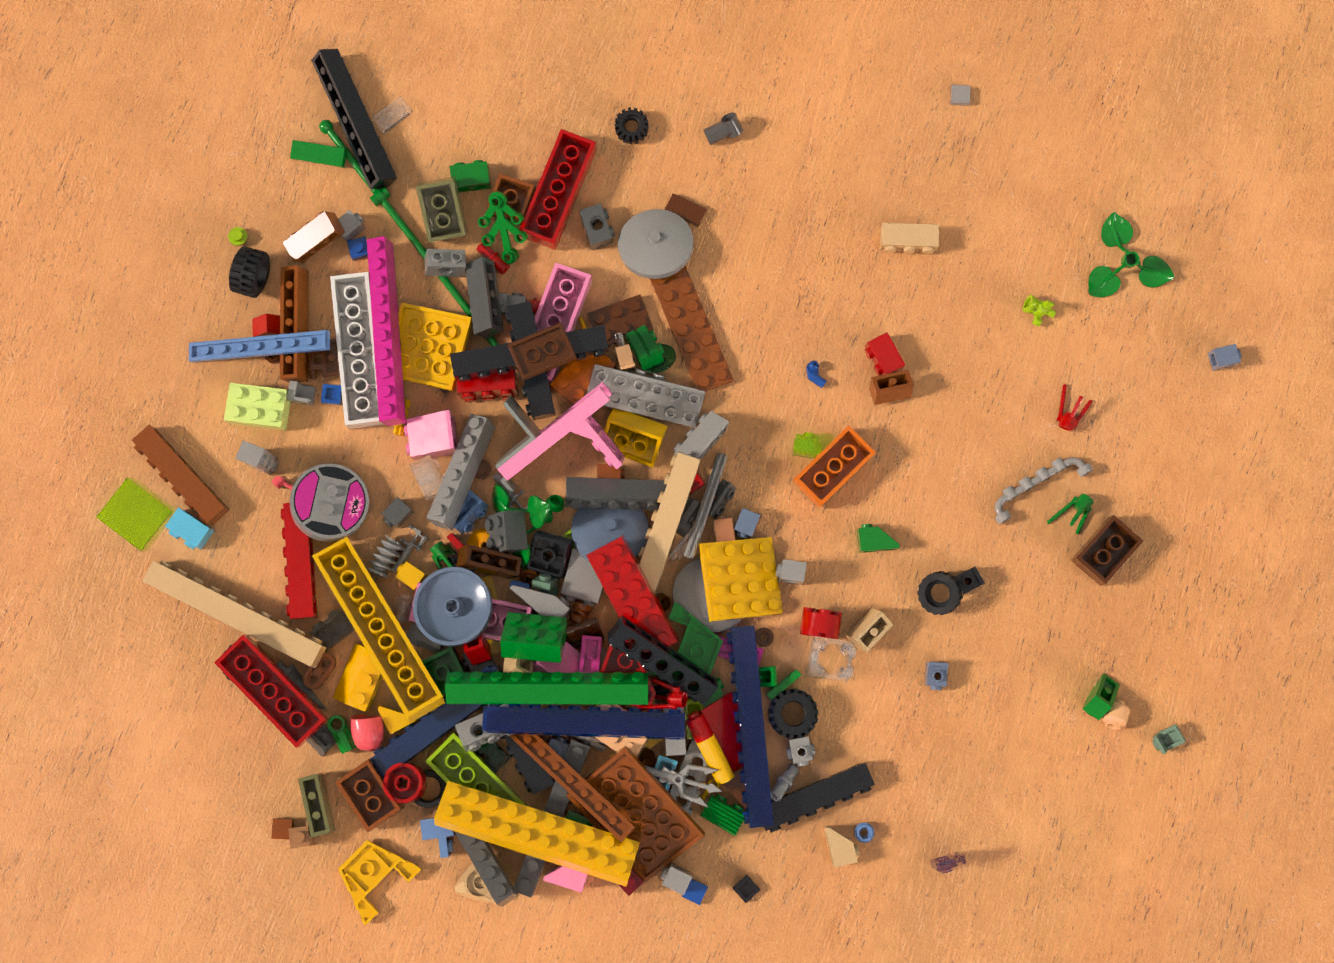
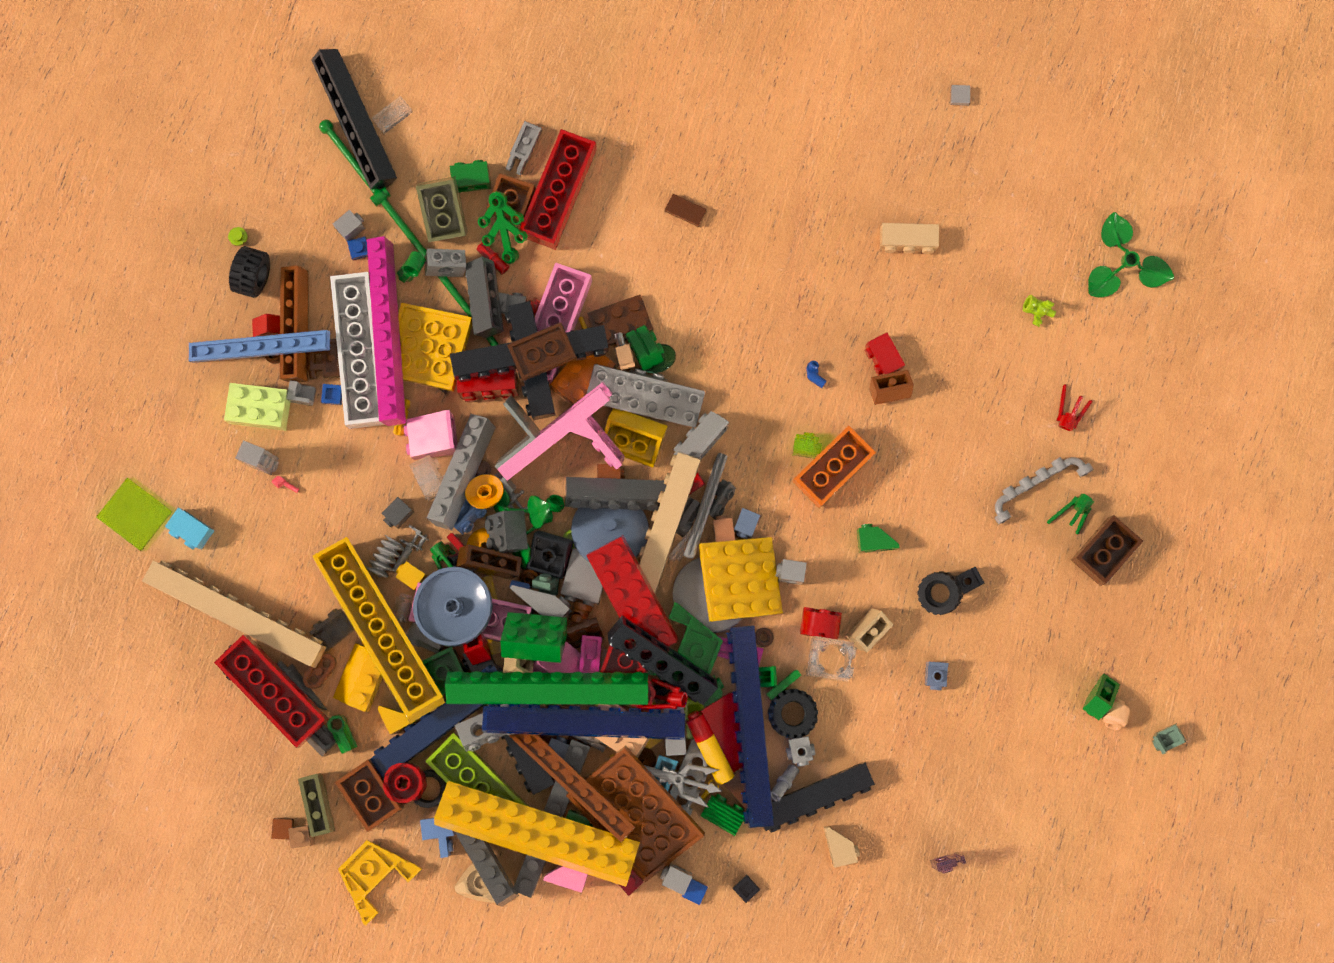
(180, 475): dark orange brick -> none
(299, 569): red brick -> none
(313, 236): brick -> none
(318, 153): green tile -> none
(329, 502): brick -> none
(367, 731): coral piece -> none
(411, 267): none -> green piece
(481, 485): none -> light orange dish
(494, 755): dark green piece -> none
(524, 146): none -> light grey hinge
(599, 237): dark grey brick -> none
(631, 115): black tyre -> none
(655, 244): light grey dish -> none
(664, 601): reddish brown plate -> none
(692, 331): dark orange plate -> none
(727, 127): dark grey piece -> none
(868, 837): medium blue plate -> none
(1224, 357): sand blue brick -> none

